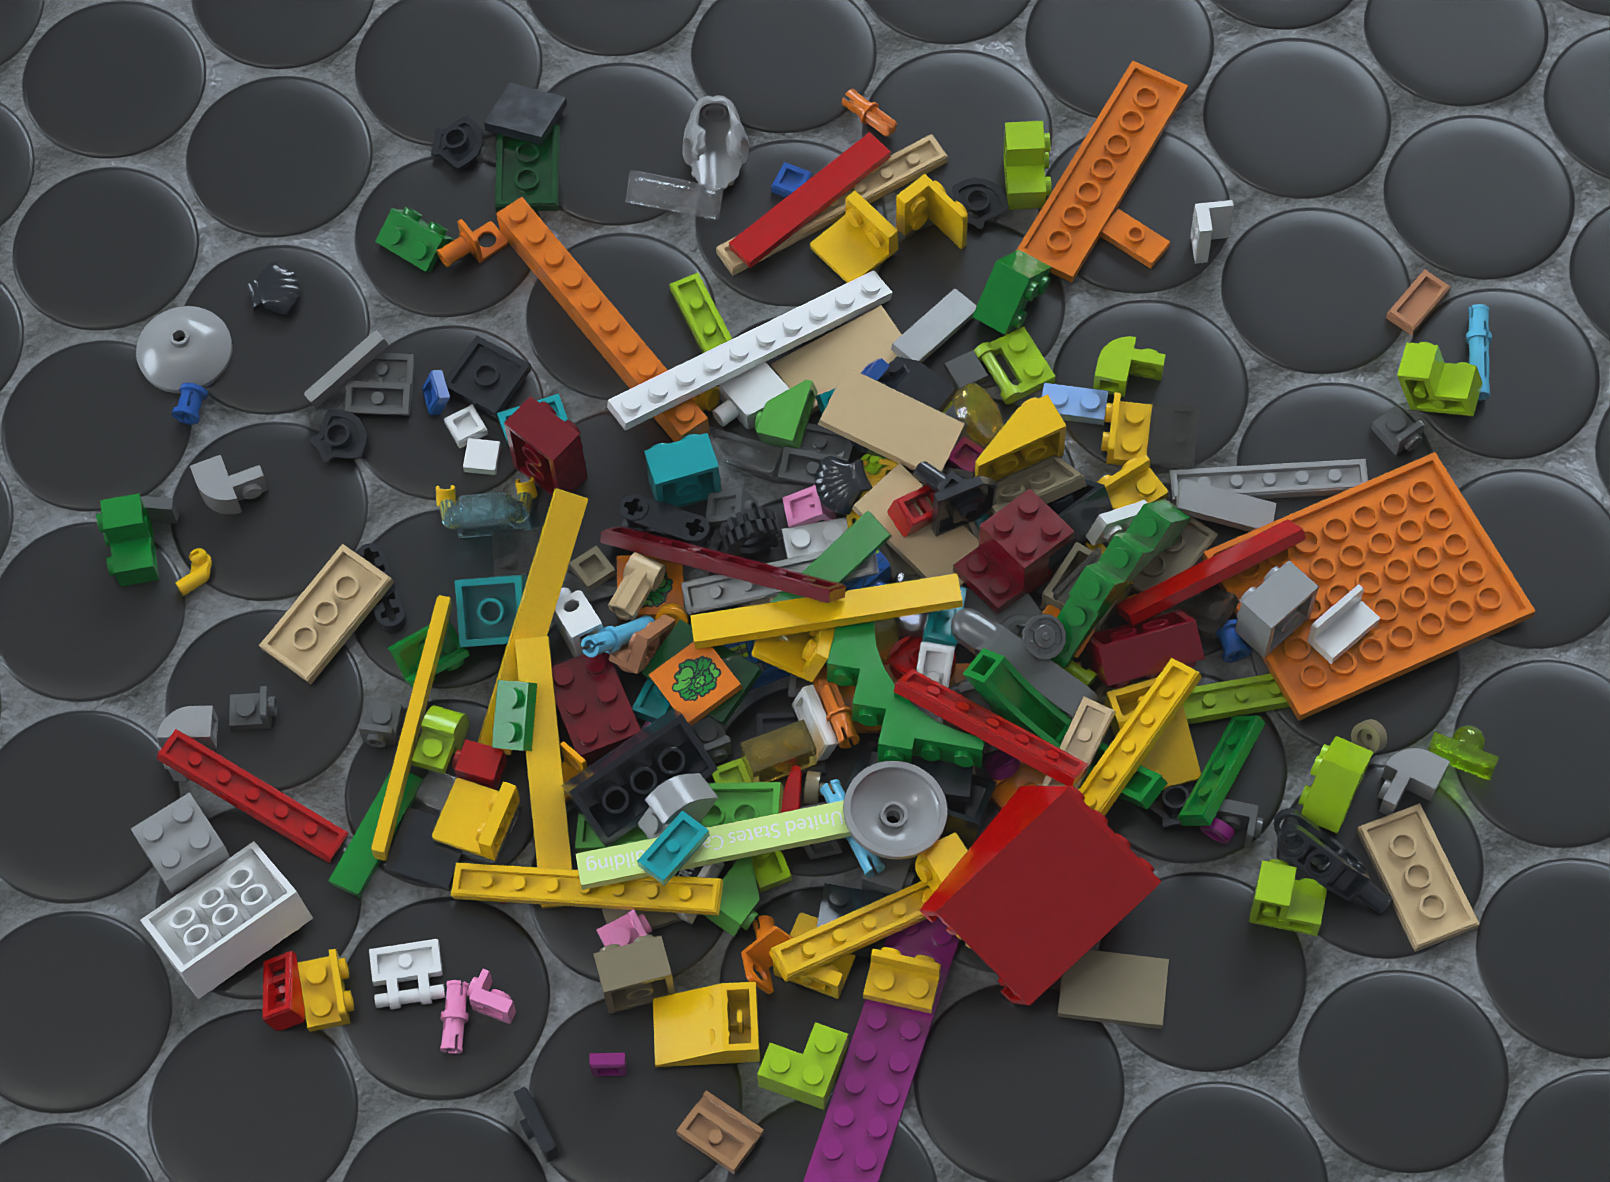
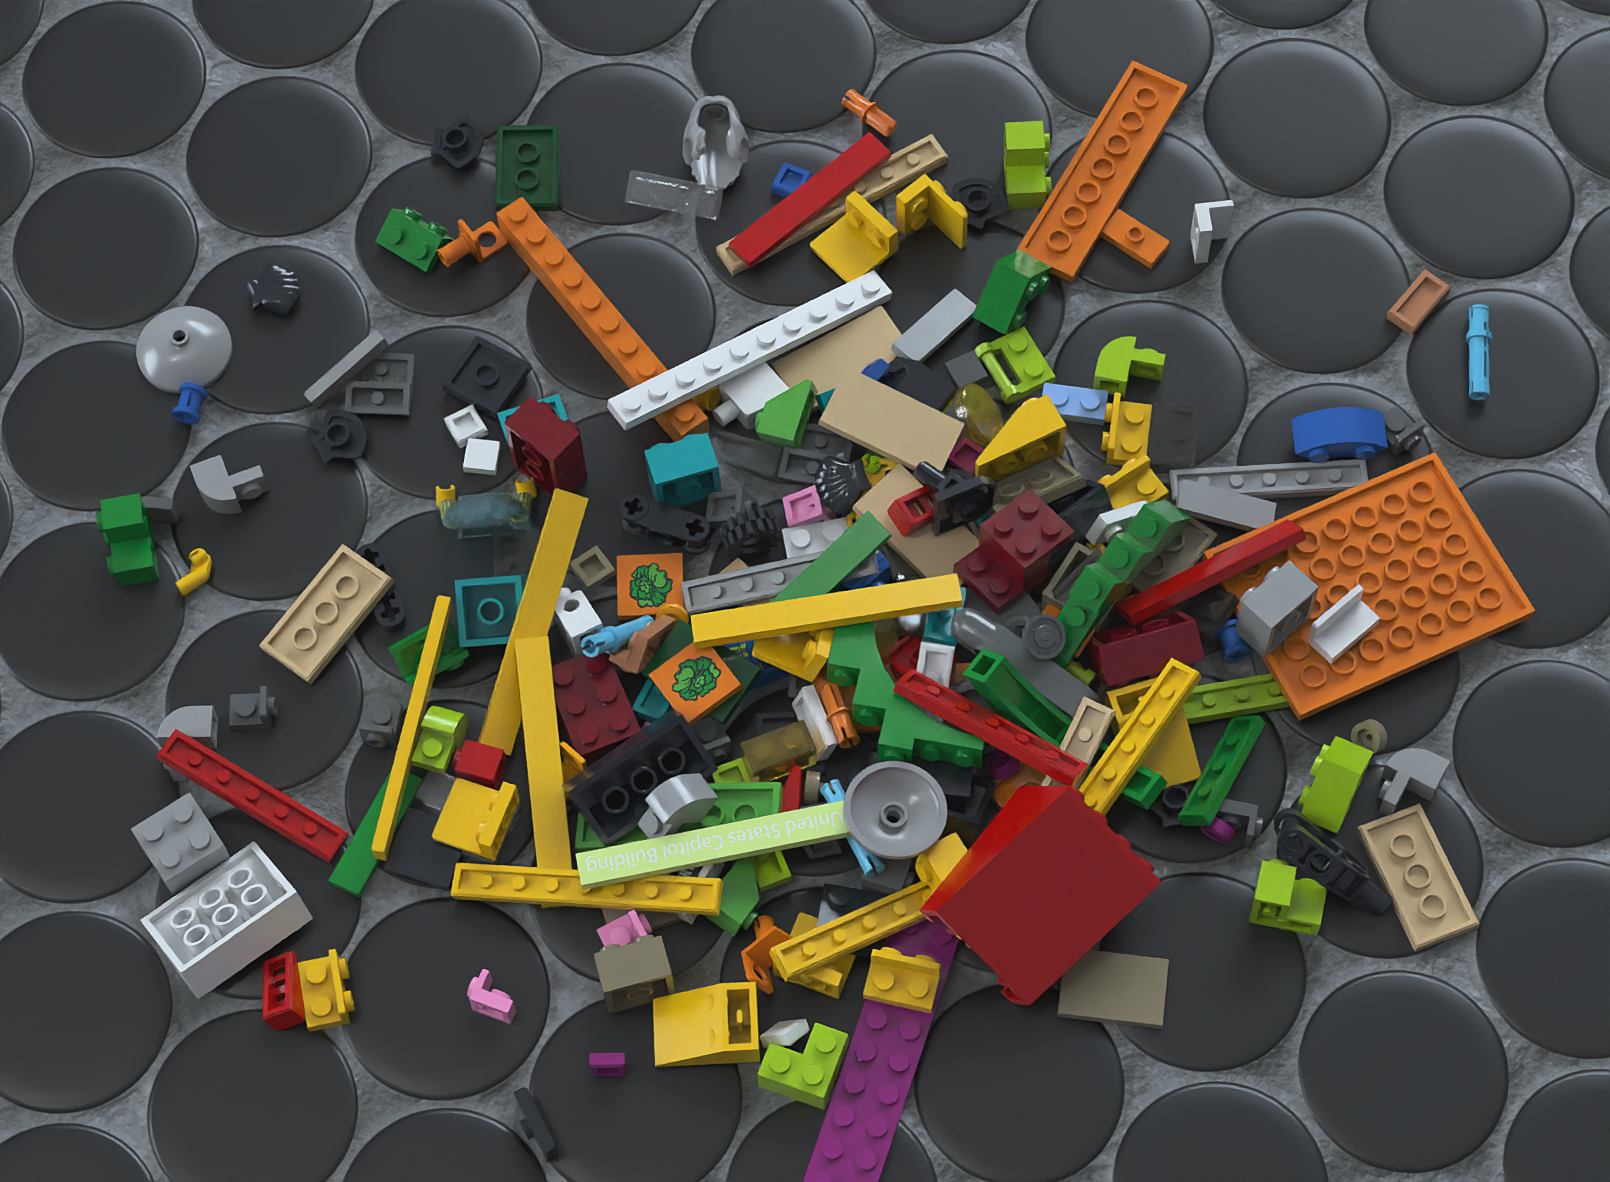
(407, 963): white plate -> none
(435, 392): blue tile -> none
(454, 1017): bright pink pin -> none
(514, 715): bracket -> none
(525, 113): black tile -> none
(639, 579): tan piece -> none
(673, 848): teal plate -> none
(700, 312): lime tile -> none
(720, 1132): medium nougat plate -> none
(723, 564): dark red tile -> none
(785, 1033): none -> white tile
(1339, 433): none -> blue brick
(1437, 385): lime brick -> none
(1465, 751): clear neon green tile -> none

